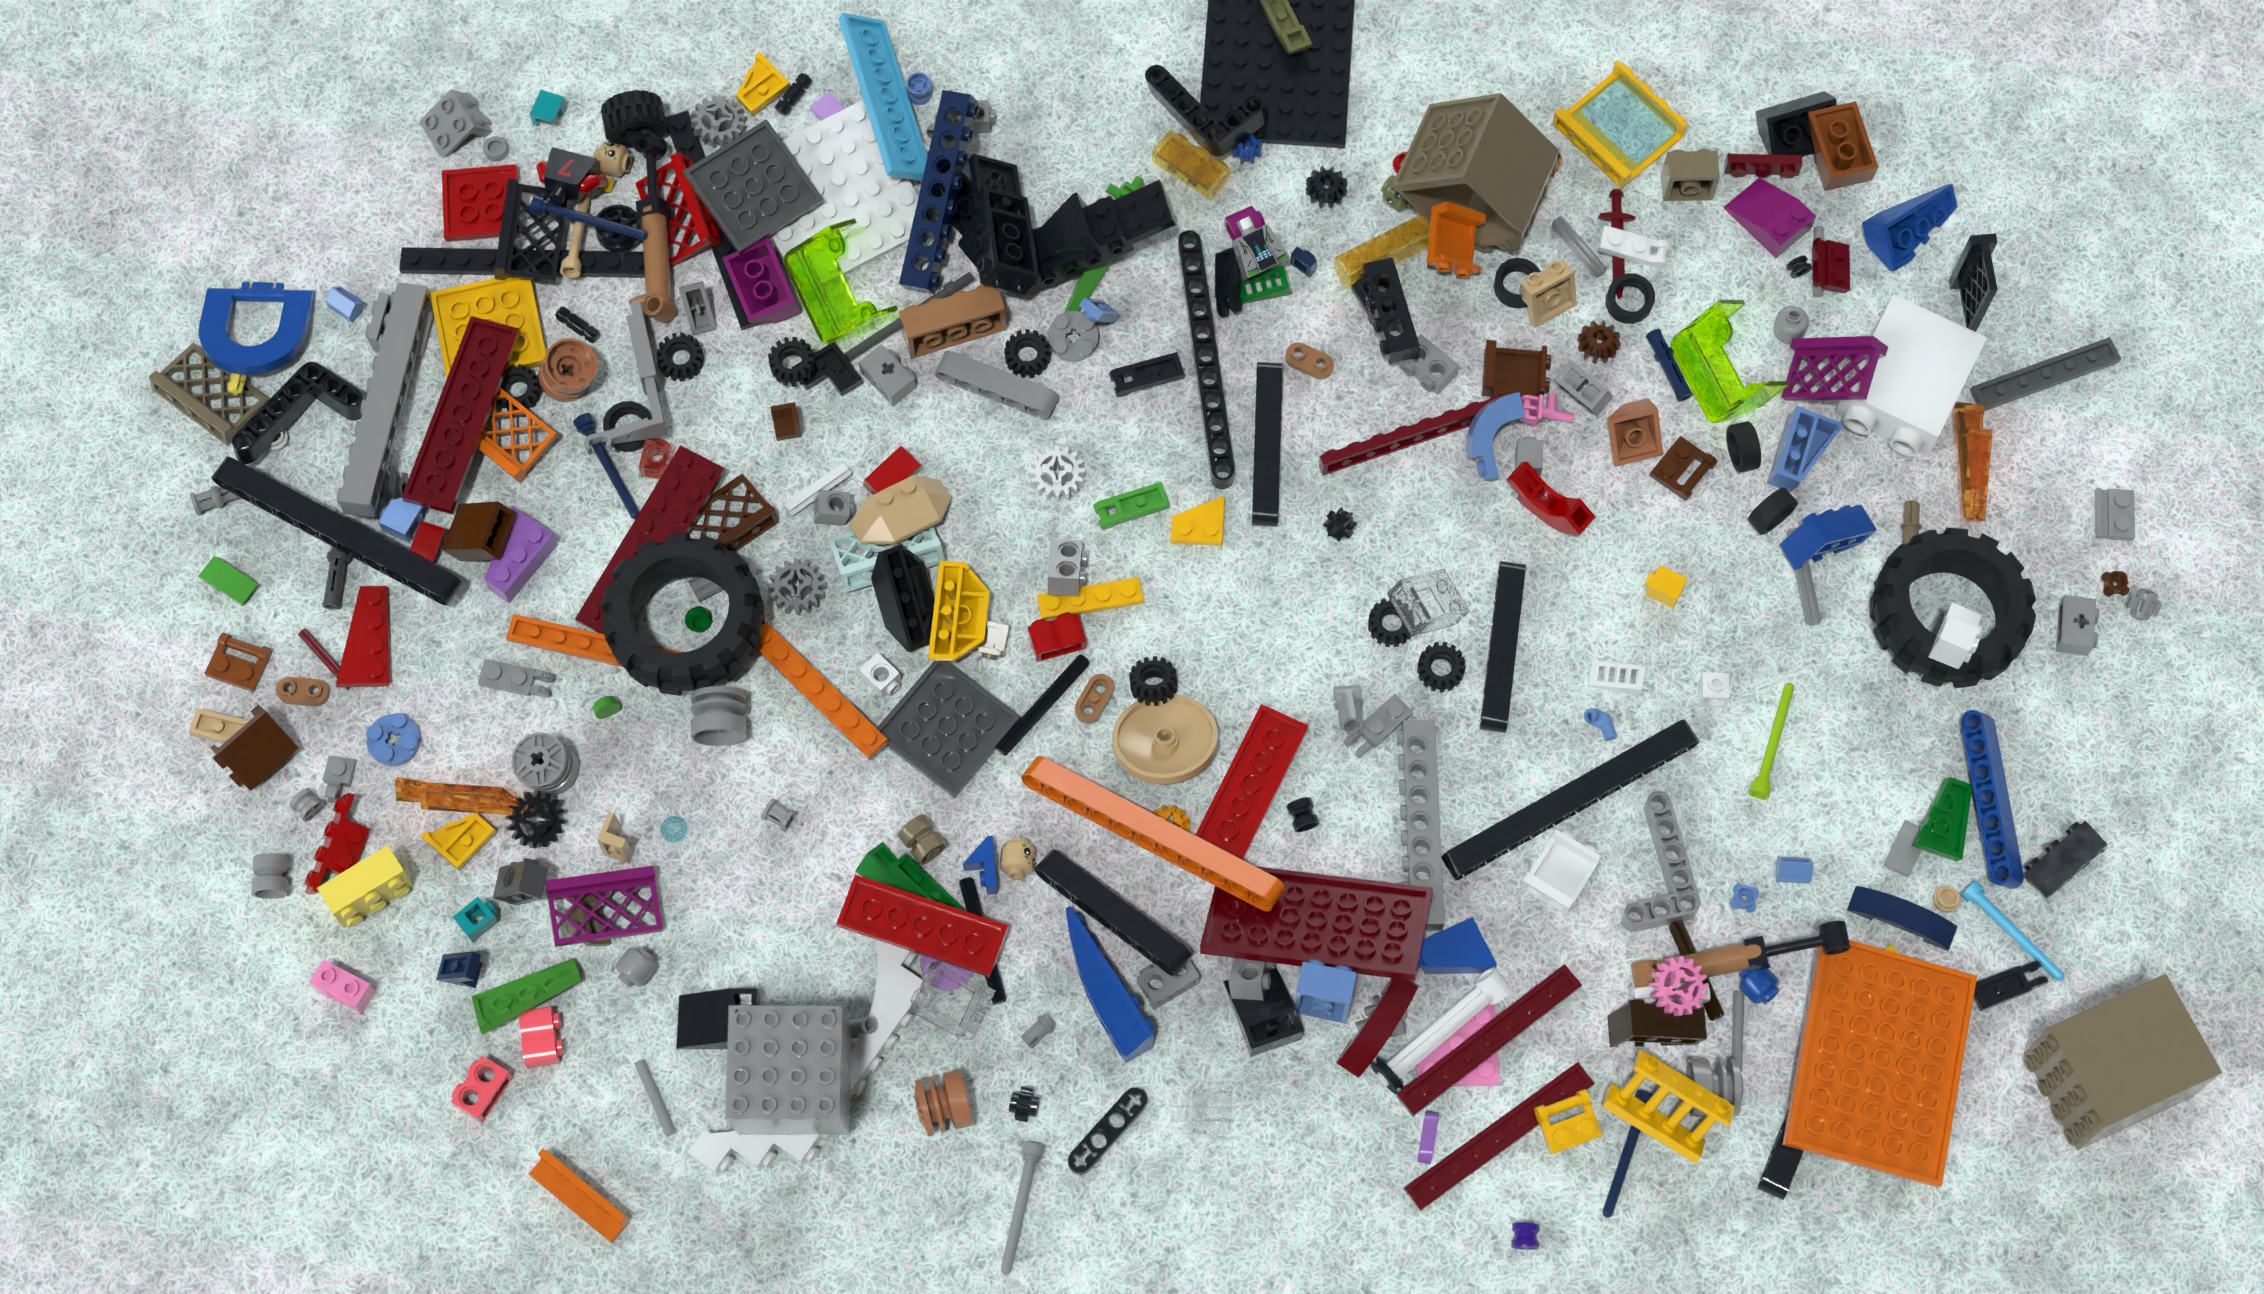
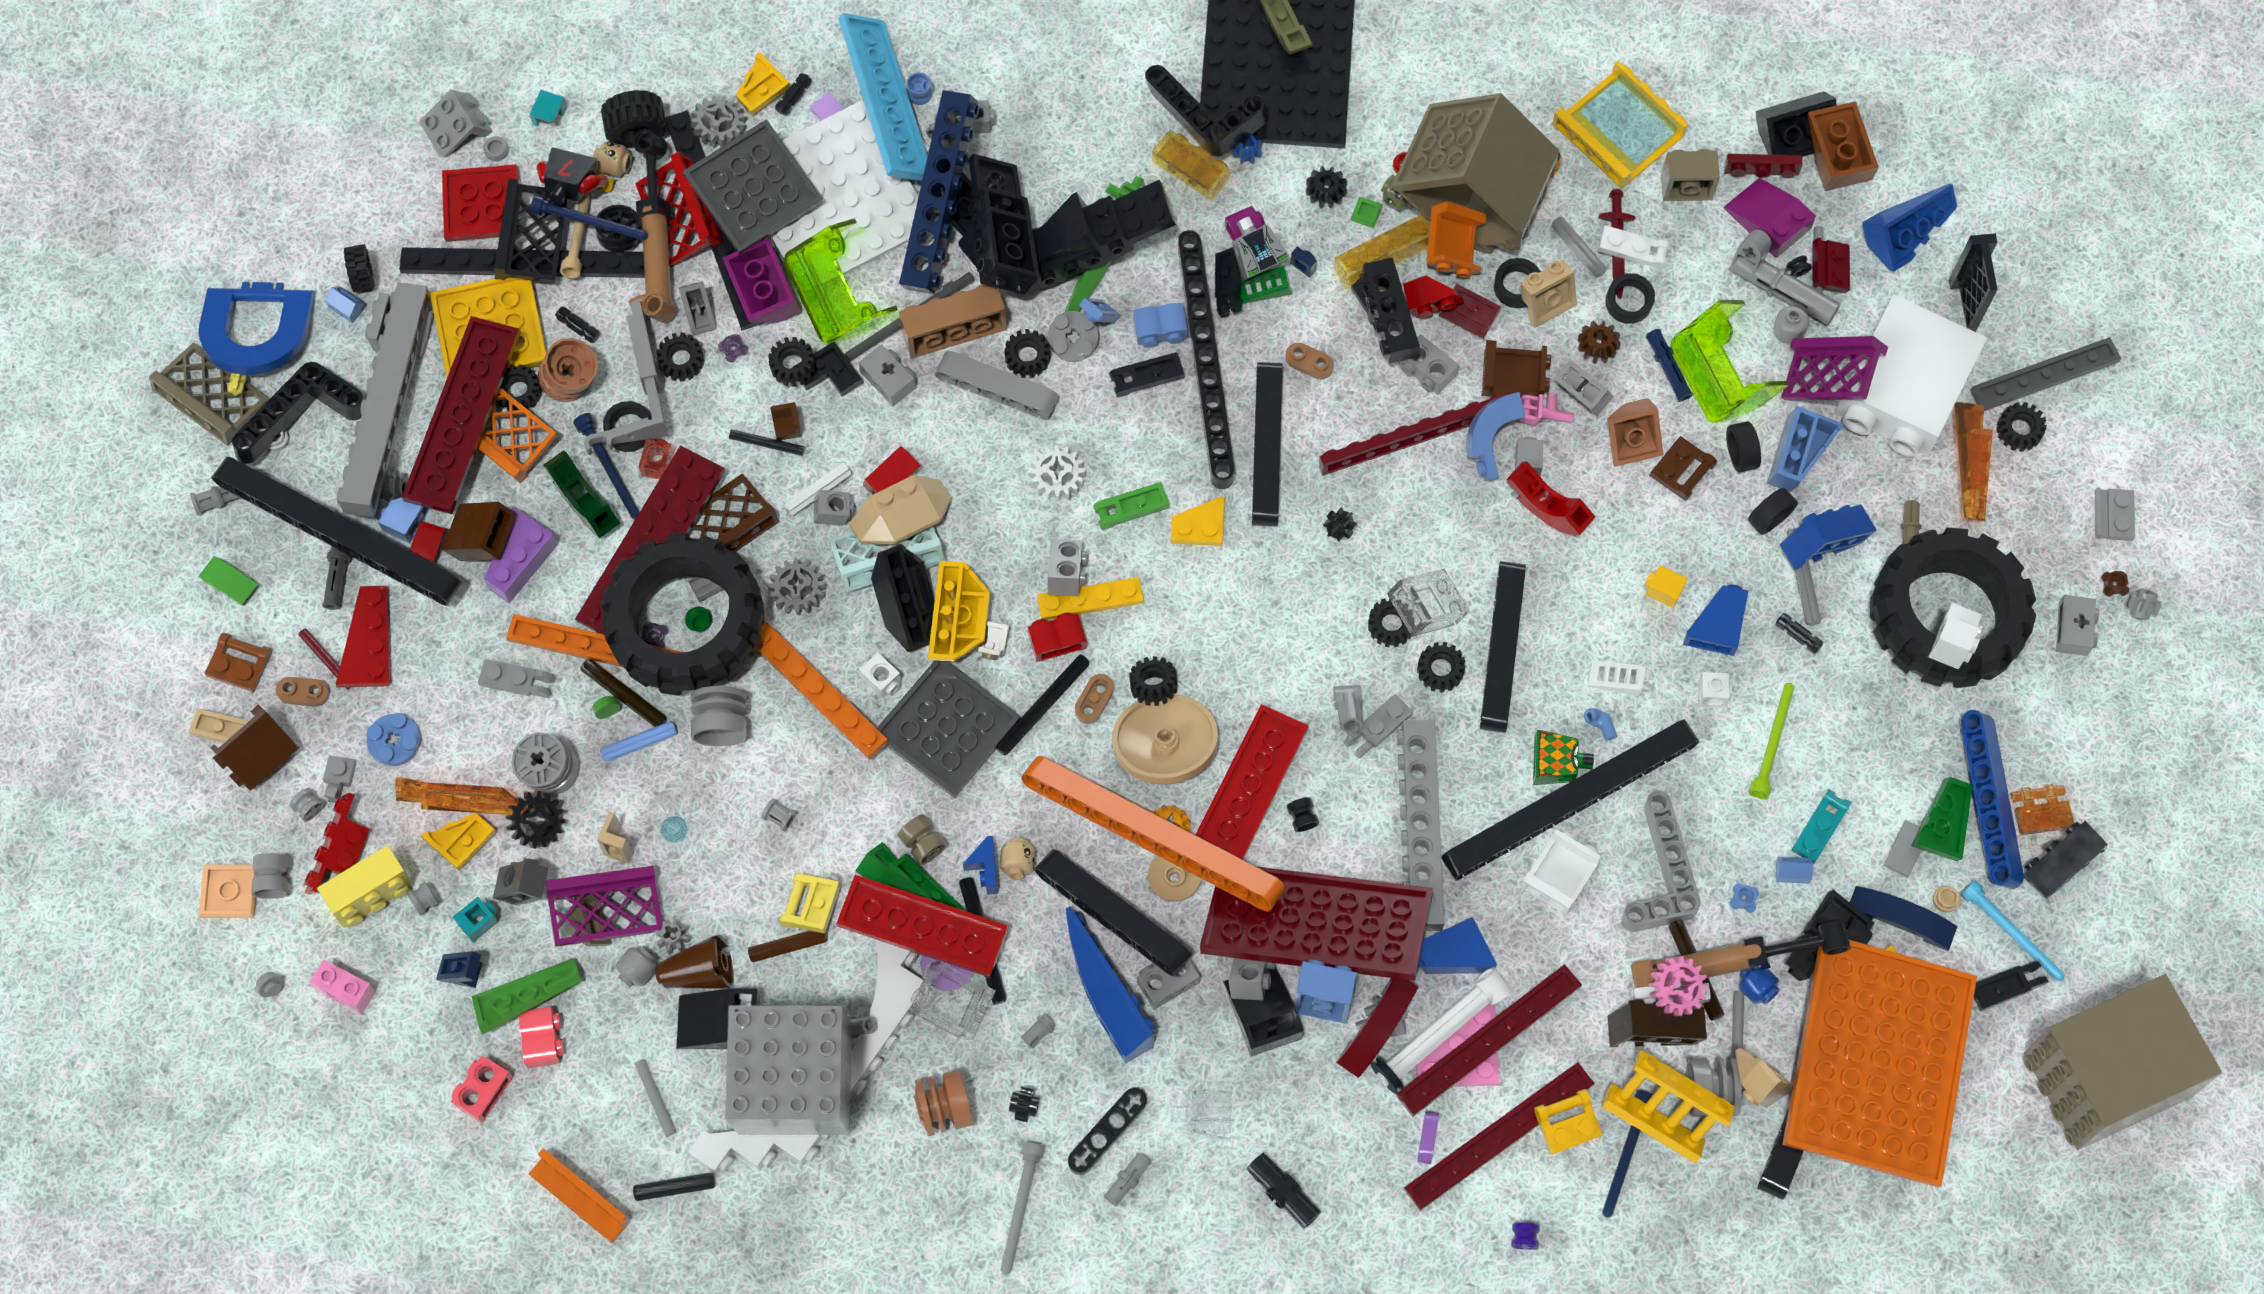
(227, 892): none -> light nougat tile
(269, 984): none -> light grey plate
(358, 268): none -> black tyre
(422, 898): none -> light grey wheel
(580, 496): none -> dark green arch
(623, 693): none -> dark brown axle
(638, 741): none -> light blue axle
(653, 628): none -> clear purple plate
(666, 940): none -> light grey gear
(673, 1186): none -> black axle
(698, 966): none -> reddish brown cone
(730, 341): none -> clear purple plate
(767, 442): none -> black bar
(786, 945): none -> reddish brown axle
(817, 905): none -> light yellow plate
(1139, 1165): none -> light grey pin
(1160, 324): none -> medium blue brick
(1162, 886): none -> tan dish
(1283, 1190): none -> black piece
(1366, 212): none -> bright green tile
(1429, 296): none -> red slope
(1474, 314): none -> dark red plate
(1558, 758): none -> torso
(1720, 622): none -> blue slope
(1761, 1081): none -> tan wedge
(1778, 281): none -> light grey piece
(1799, 633): none -> black axle
(1820, 827): none -> teal plate
(1832, 908): none -> black plate
(2024, 413): none -> black tyre
(2042, 817): none -> clear orange plate

